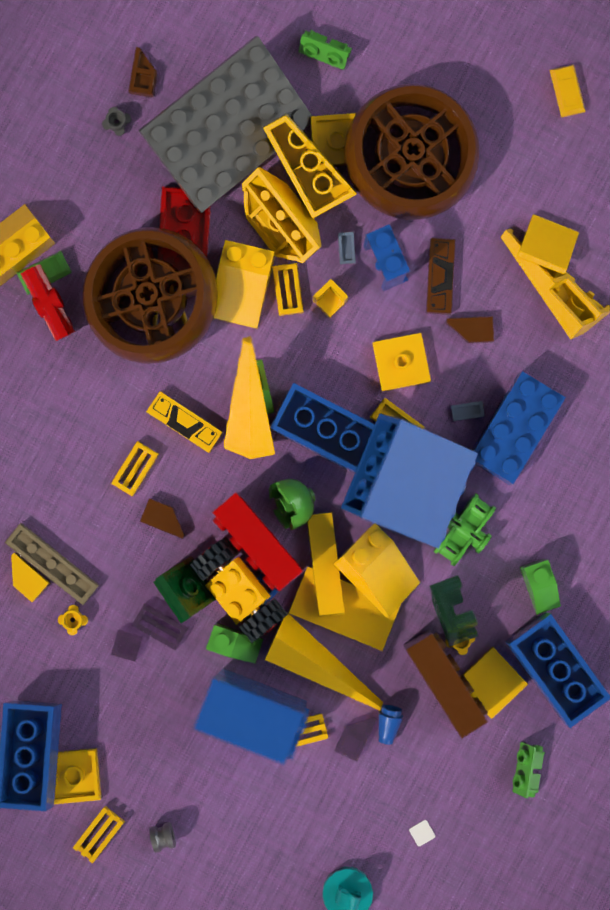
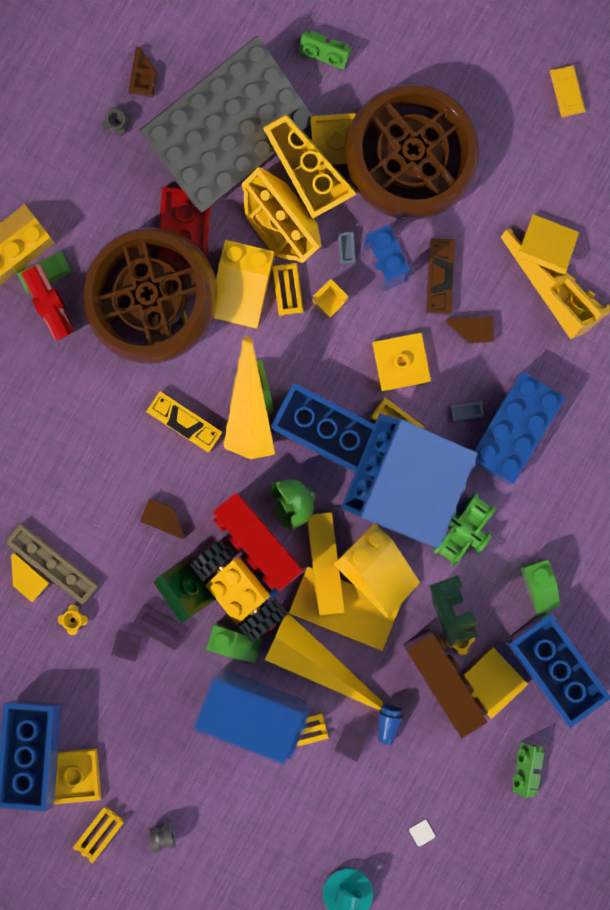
(136, 485): yellow tile -> none

